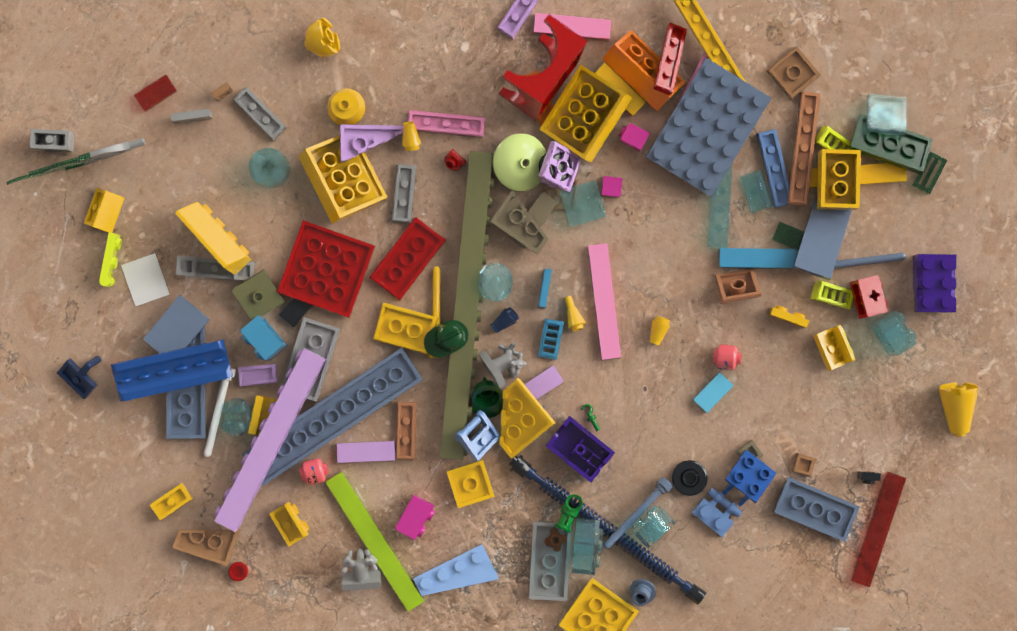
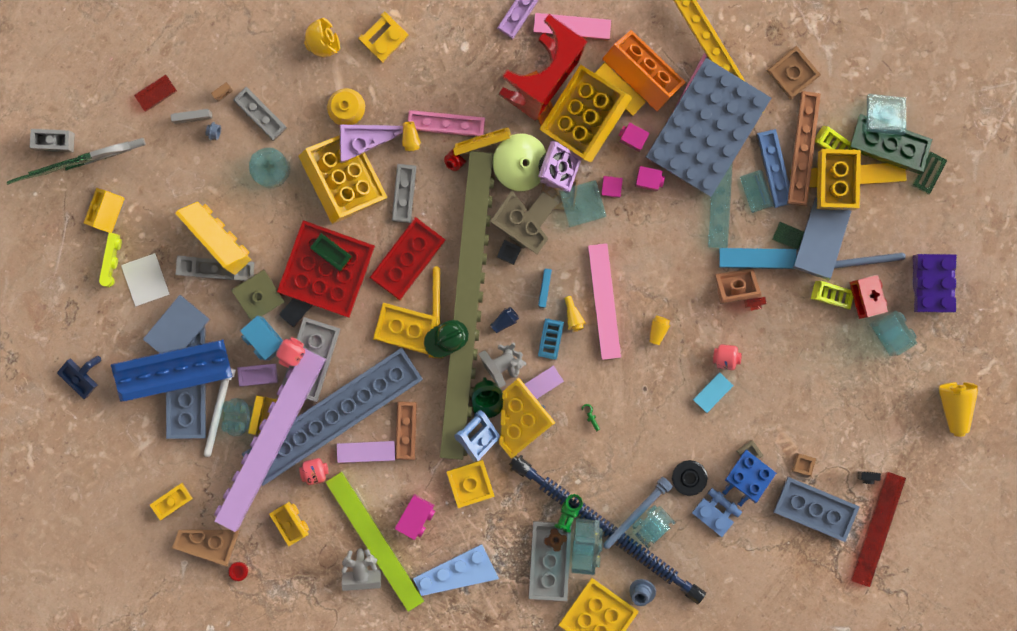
(213, 131): none -> sand blue plate
(290, 352): none -> coral head
(331, 252): none -> dark green tile
(388, 41): none -> yellow plate
(482, 141): none -> yellow tile
(495, 282): clear light blue tile -> none
(509, 252): none -> black plate
(580, 449): dark purple piece -> none
(649, 178): none -> dark pink brick
(670, 59): tile -> none
(755, 303): none -> clear red plate
(782, 314): yellow plate -> none
(834, 347): yellow bracket -> none

